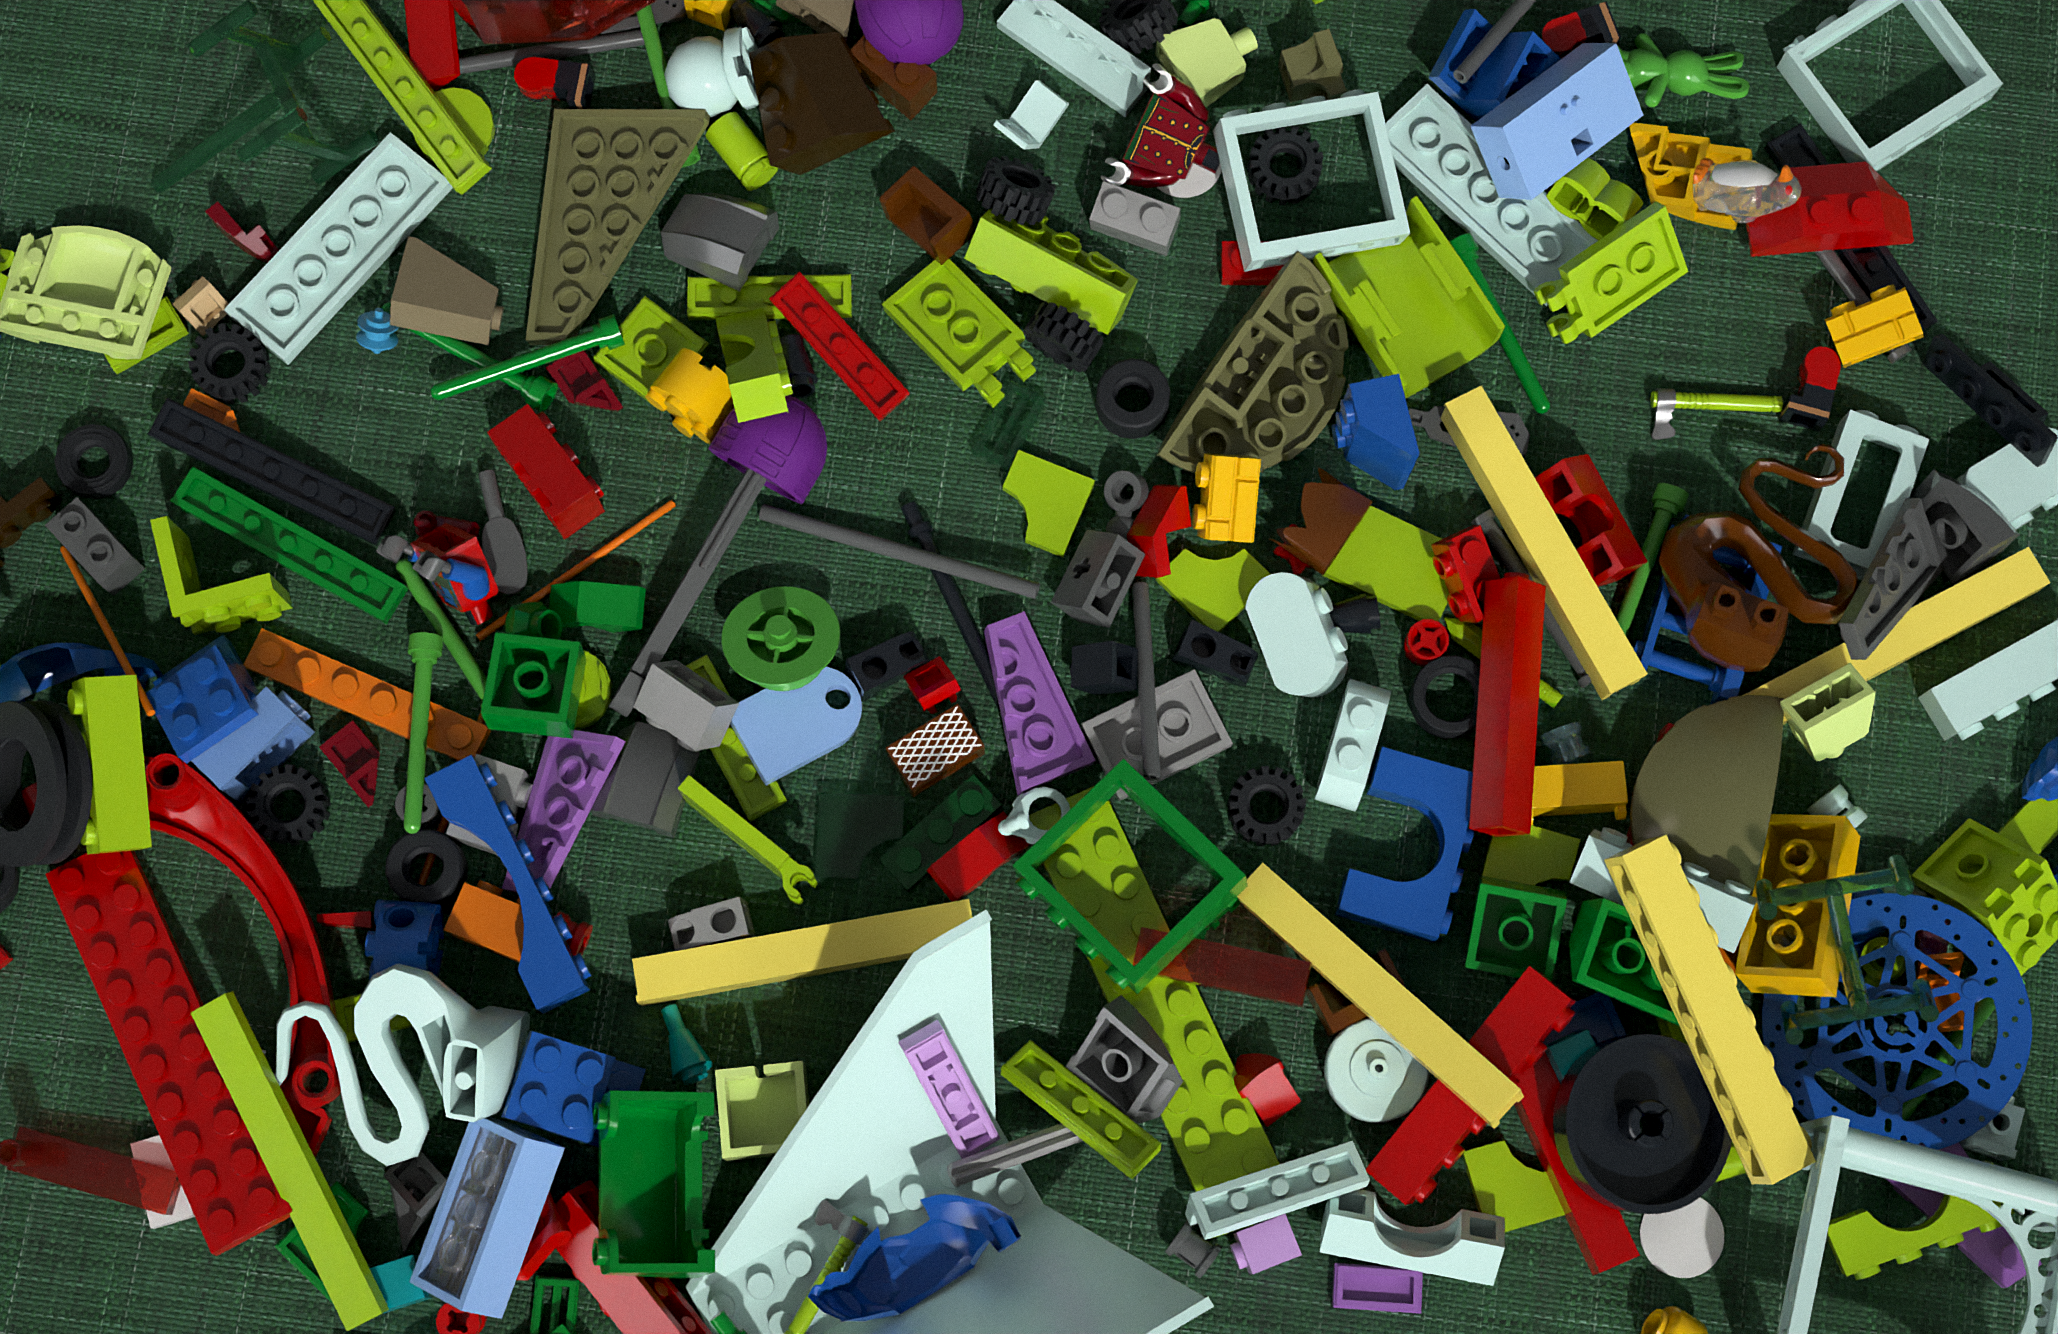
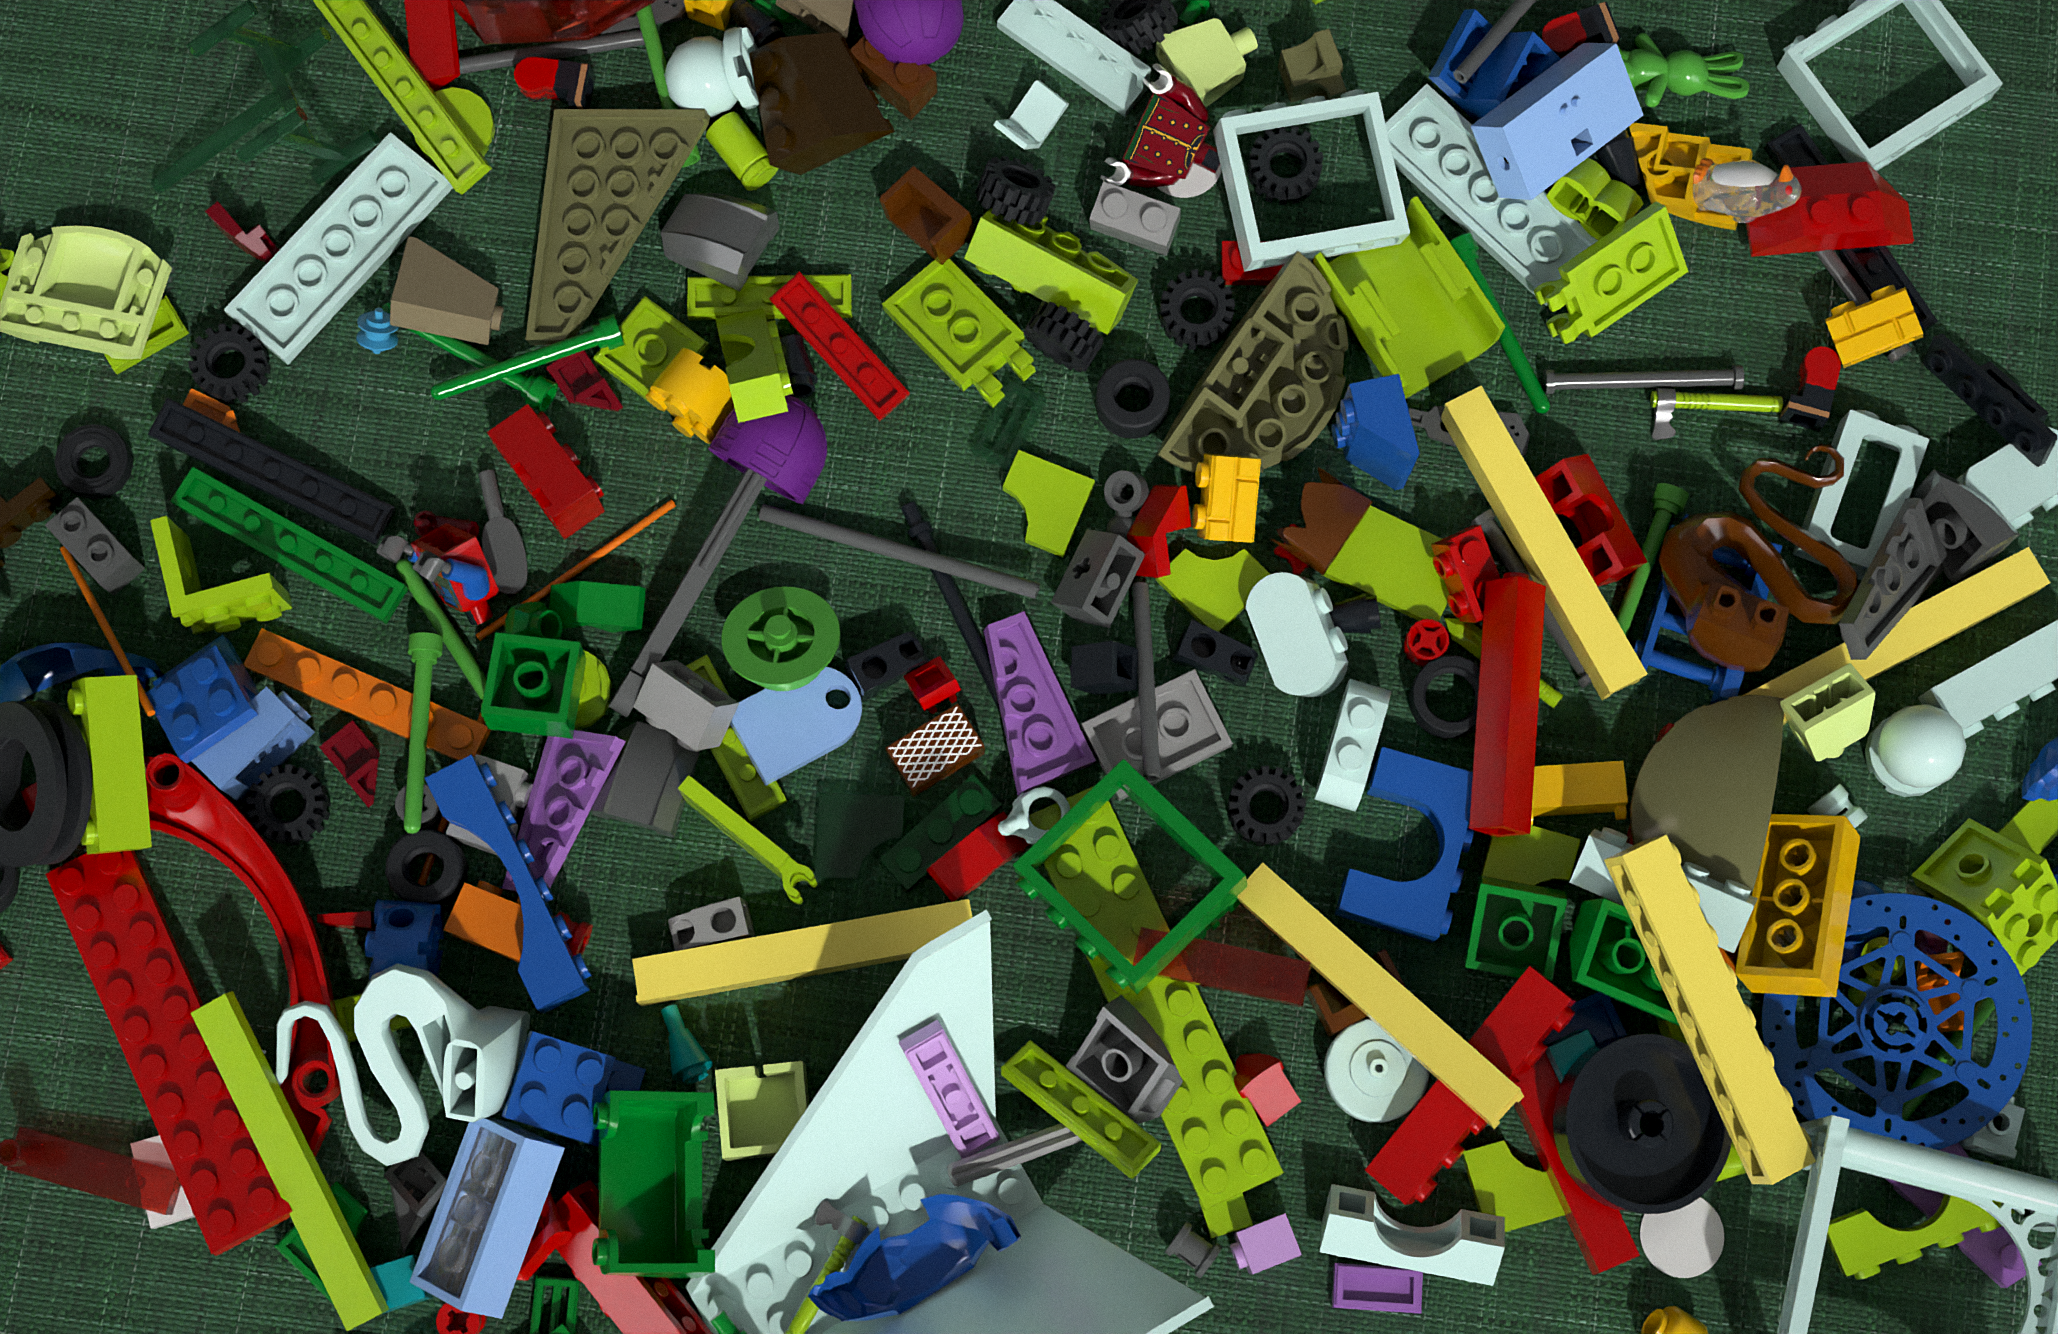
(201, 305): tan tile -> none
(1203, 287): none -> black tyre
(1277, 1190): light aqua fence -> none
(1566, 744): clear light blue wheel -> none
(1621, 160): none -> black cone
(1643, 379): none -> dark grey bar
(1858, 1002): clear green piece -> none
(1915, 750): none -> light aqua tile

